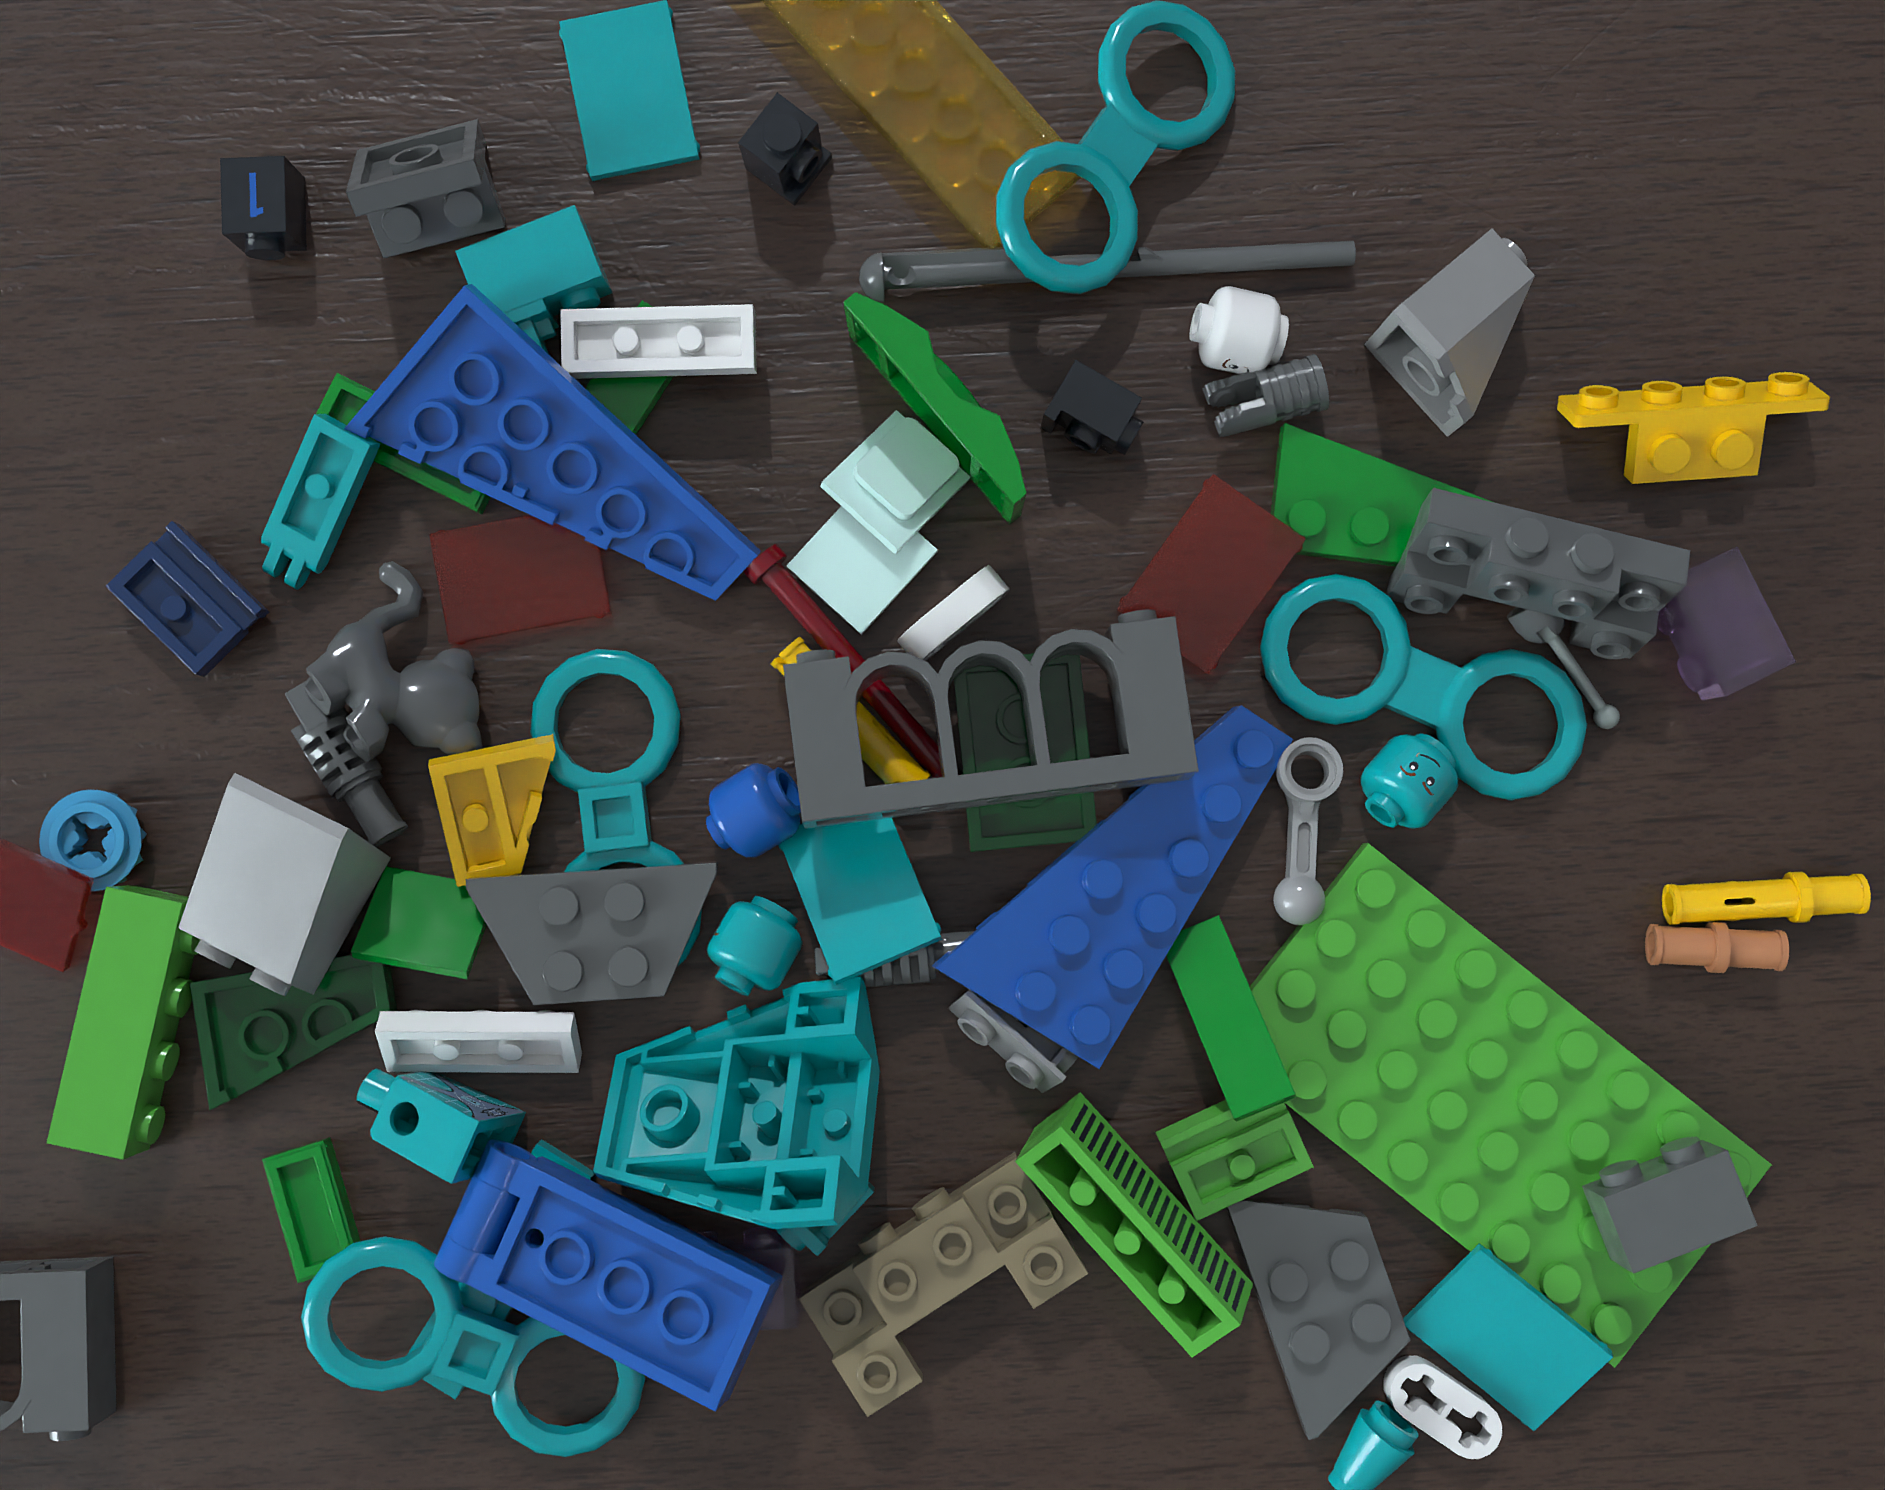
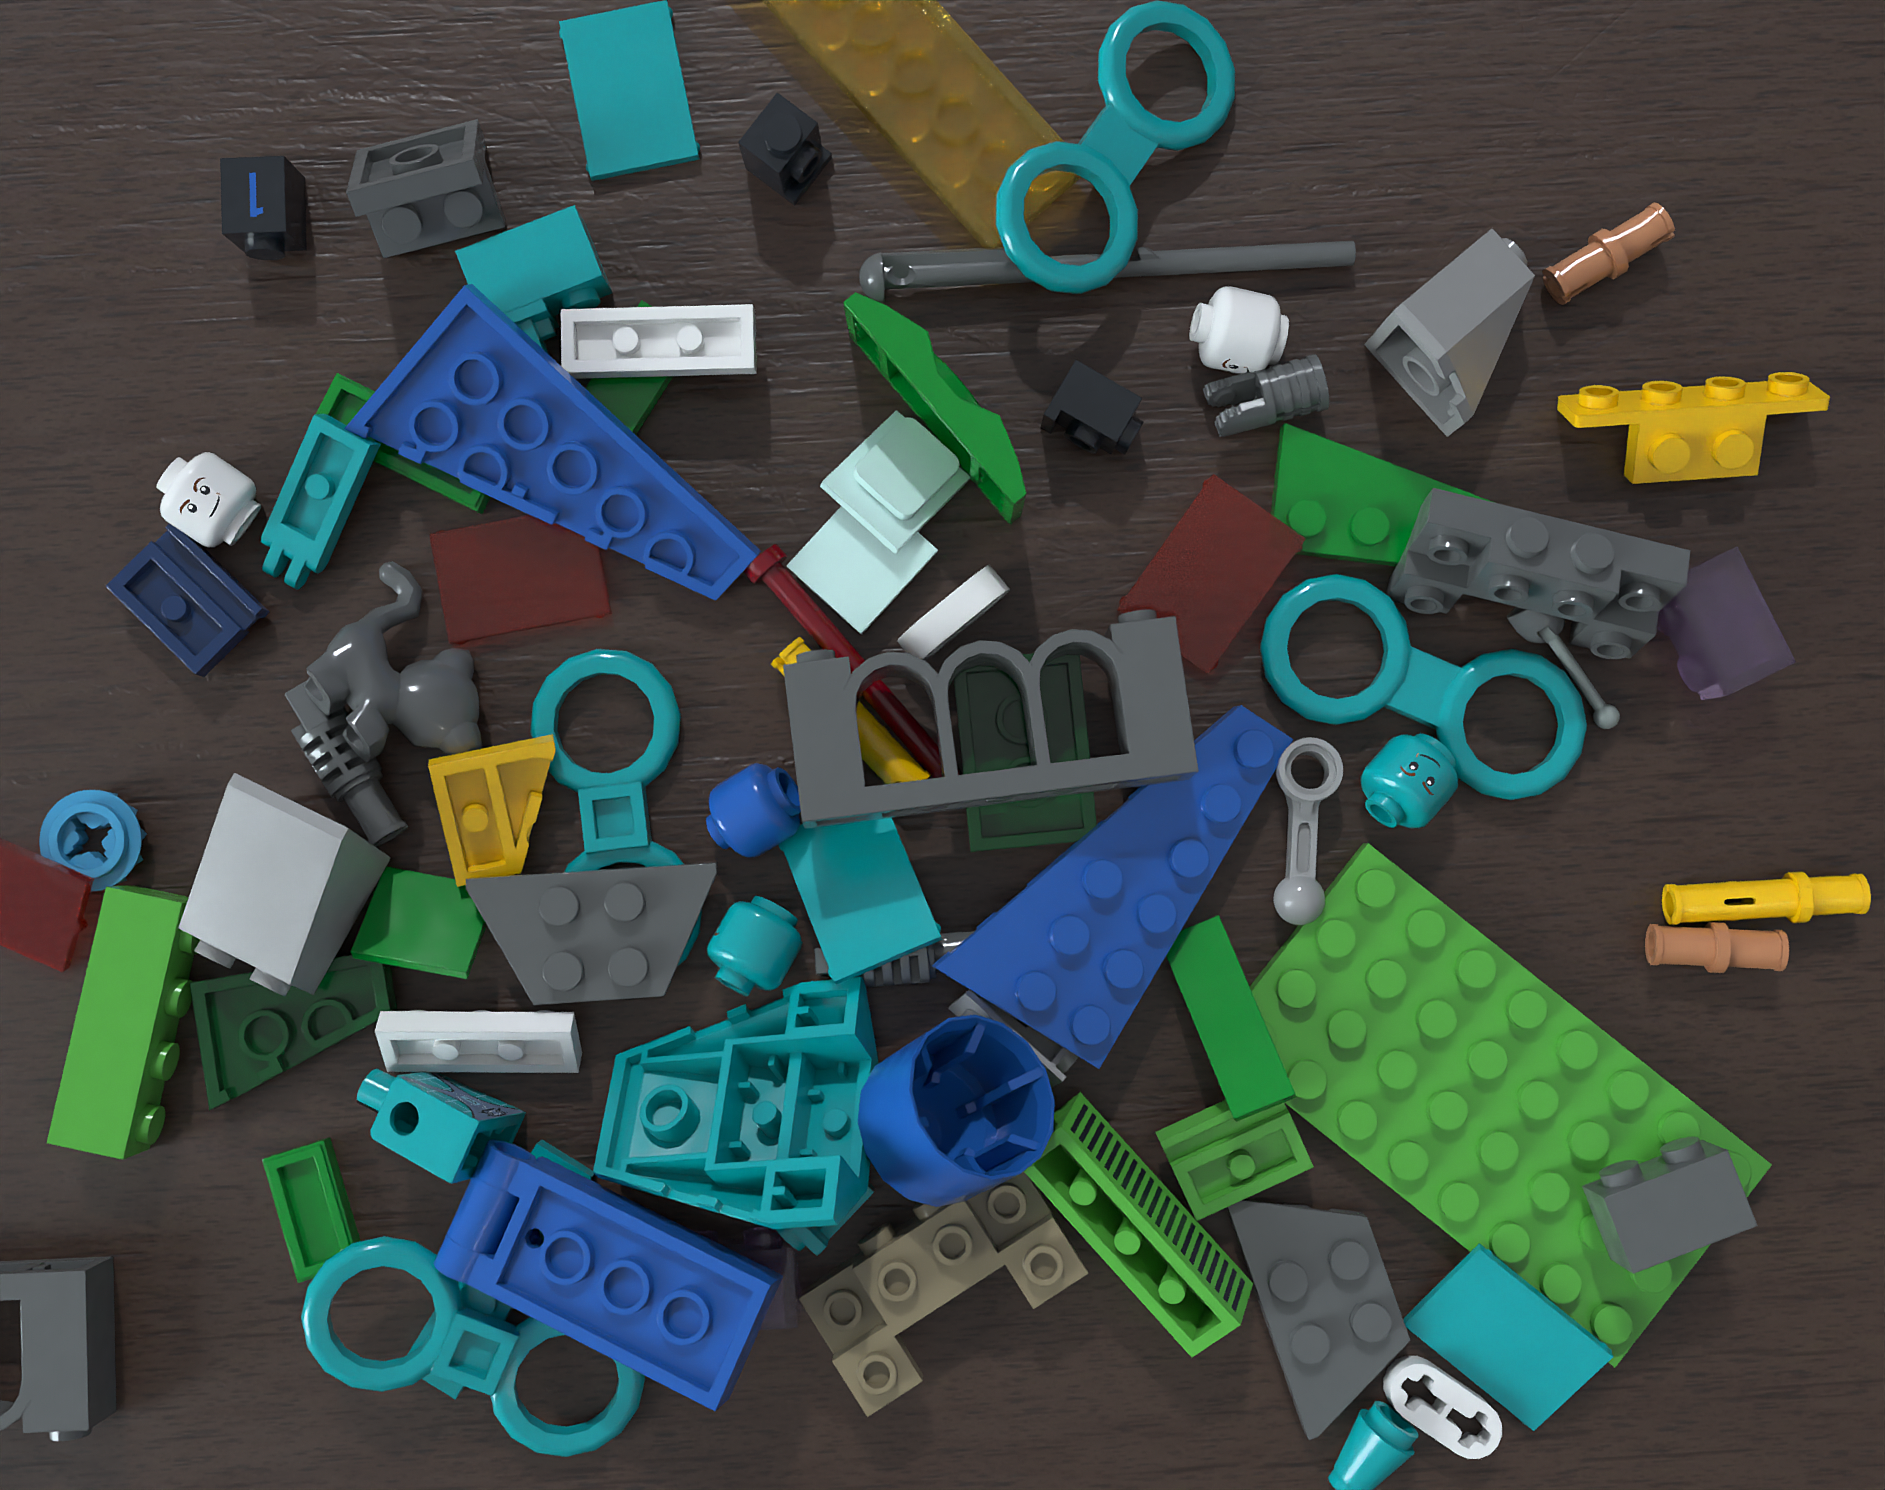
(208, 499): none -> white head
(956, 1111): none -> blue piece
(1608, 253): none -> nougat pin

